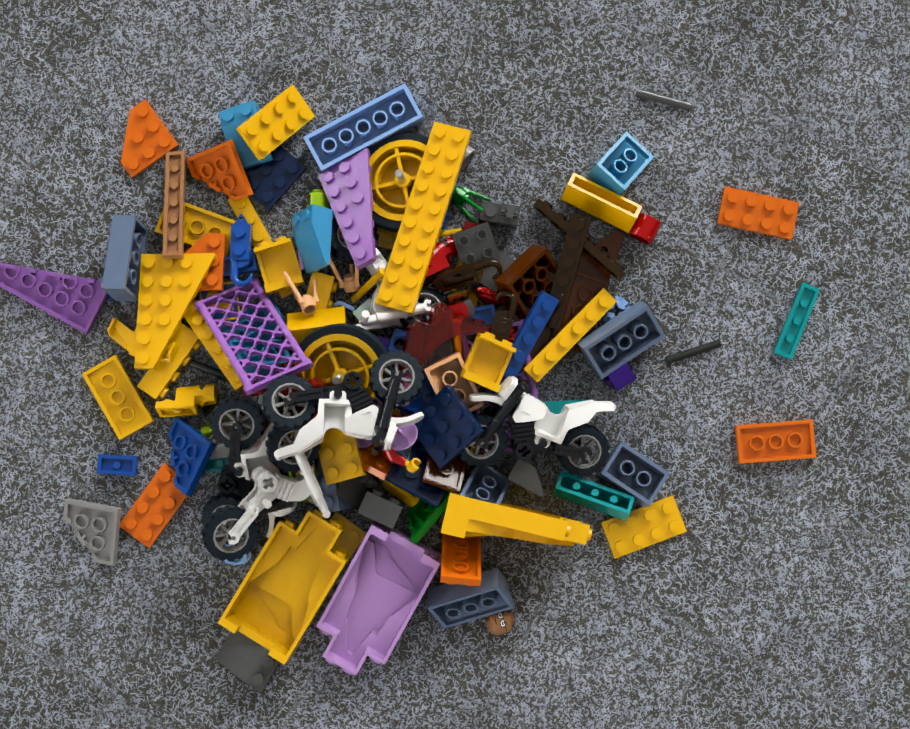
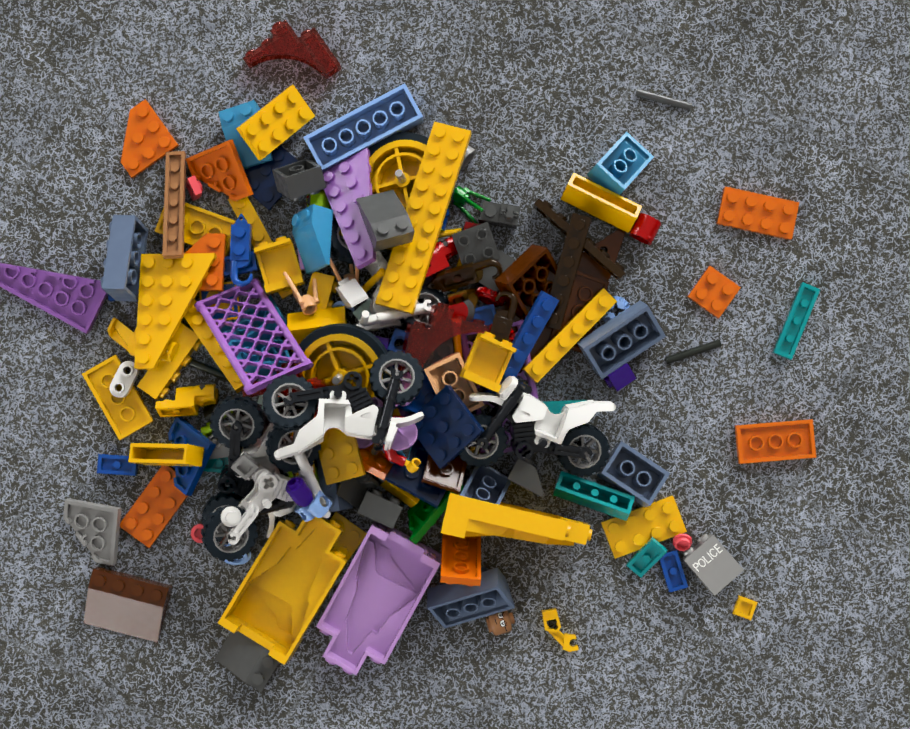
(125, 380): none -> white plate
(126, 603): none -> slope
(166, 454): none -> yellow brick
(194, 188): none -> coral plate
(196, 533): none -> coral tile
(230, 516): none -> white plate
(245, 466): none -> light grey plate
(286, 45): none -> clear red arch
(299, 179): none -> dark grey brick
(299, 492): none -> dark purple brick
(314, 509): none -> light blue leg
(351, 292): none -> white slope
(385, 220): none -> dark grey slope
(563, 639): none -> yellow piece
(646, 557): none -> teal plate
(673, 571): none -> blue plate
(682, 542): none -> coral plate
(712, 563): none -> light grey brick
(714, 292): none -> orange plate
(744, 607): none -> yellow tile

